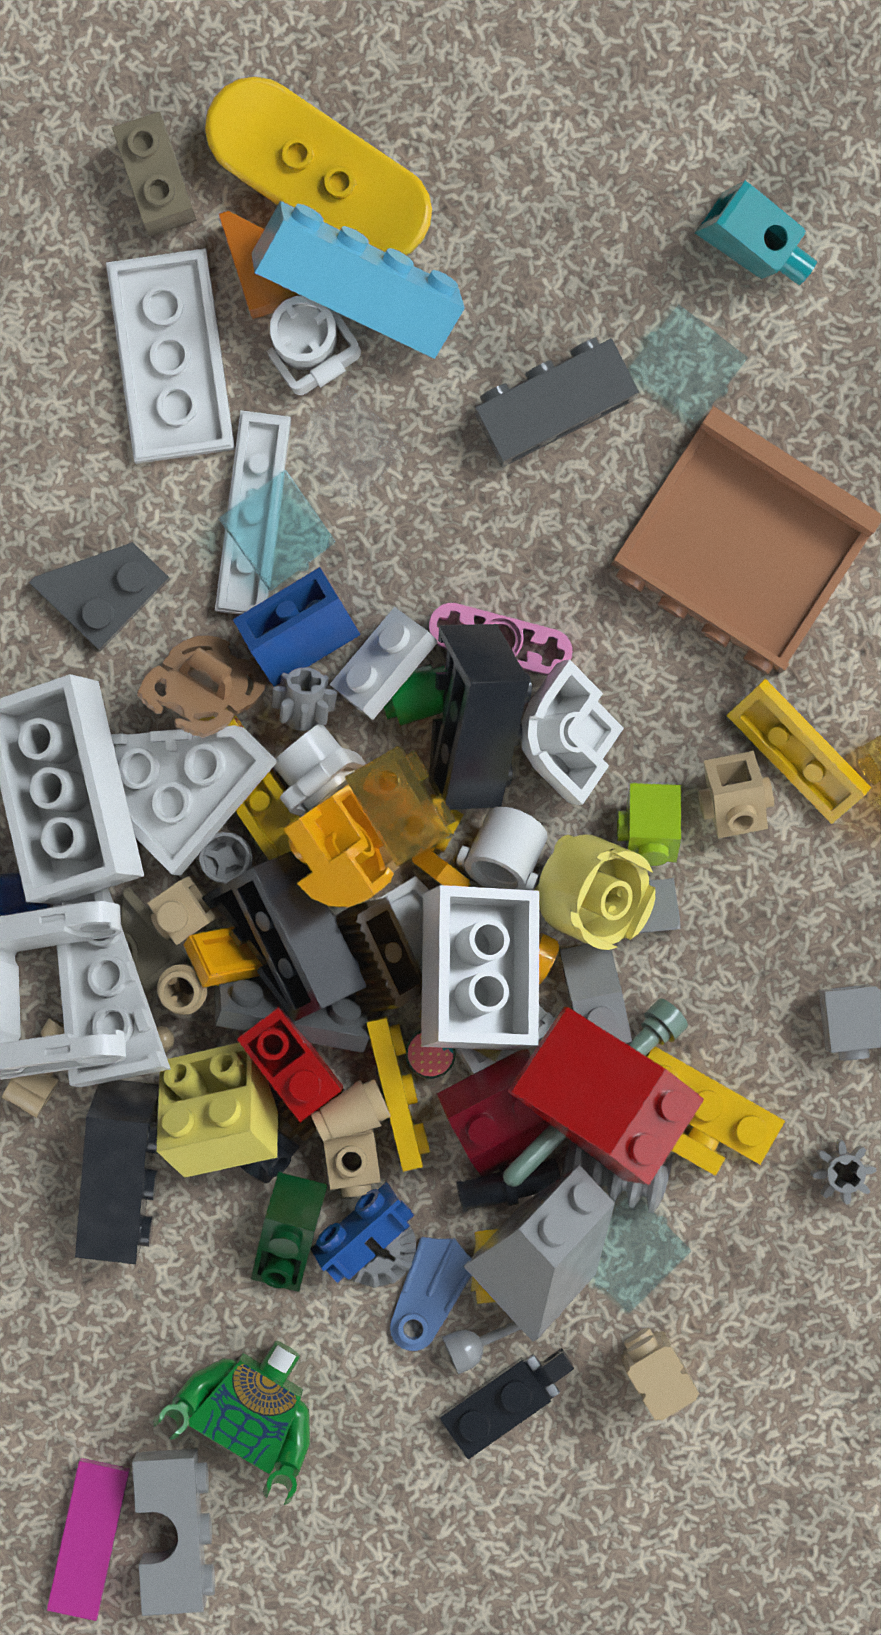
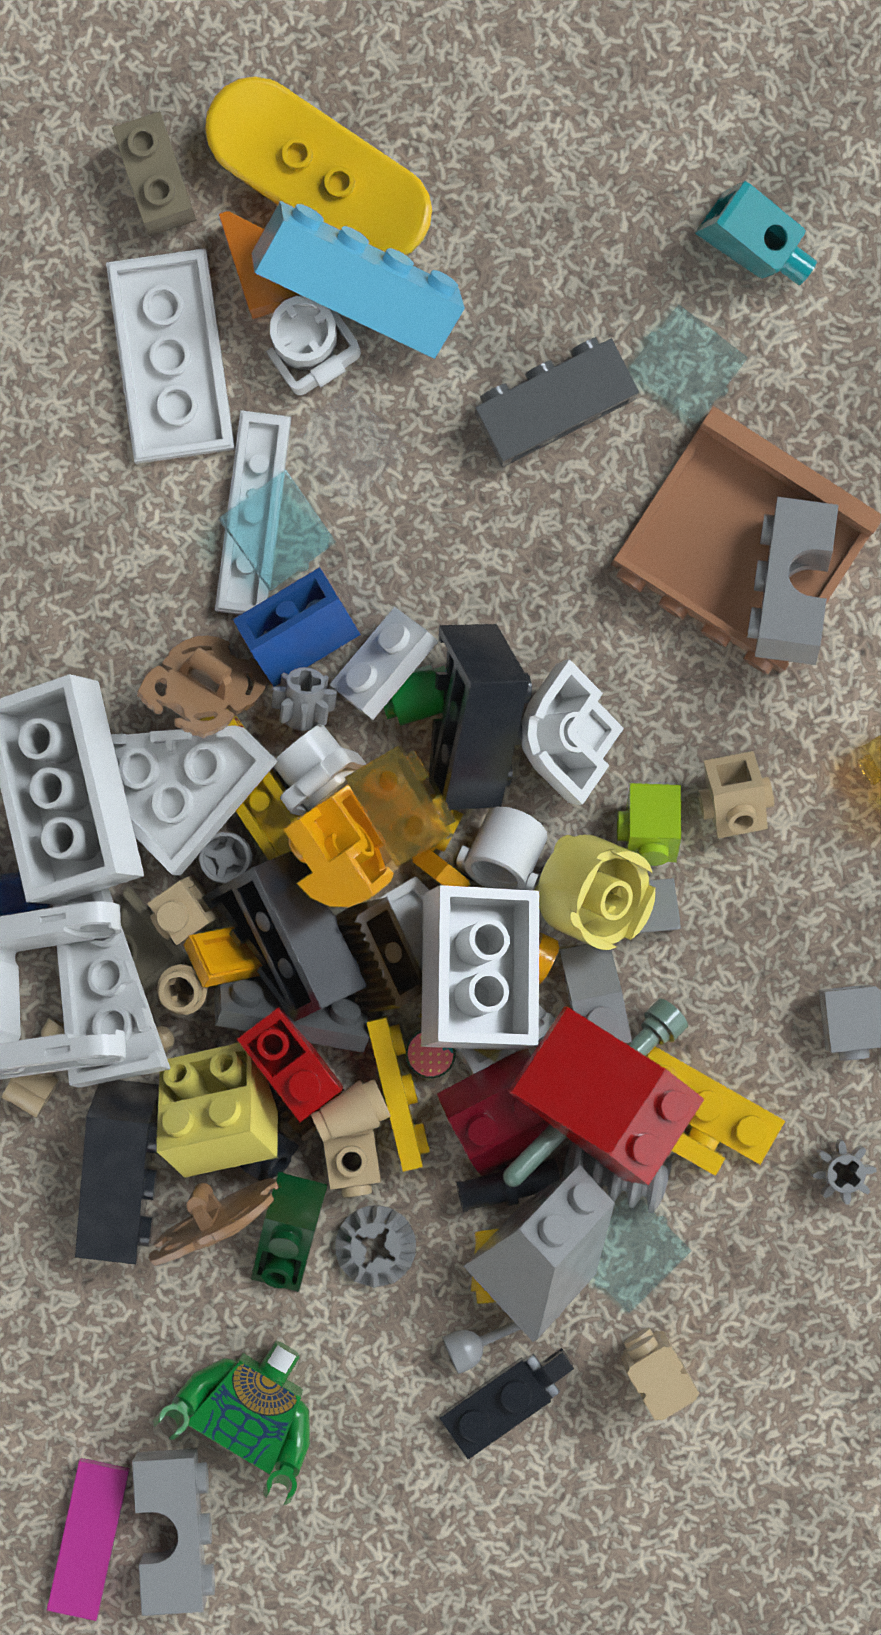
(102, 590): dark grey wing -> none
(212, 1219): none -> medium nougat shield
(342, 1245): blue hinge -> none
(430, 1290): medium blue piece -> none
(540, 632): bright pink beam -> none
(788, 621): none -> light grey arch
(798, 751): yellow plate -> none

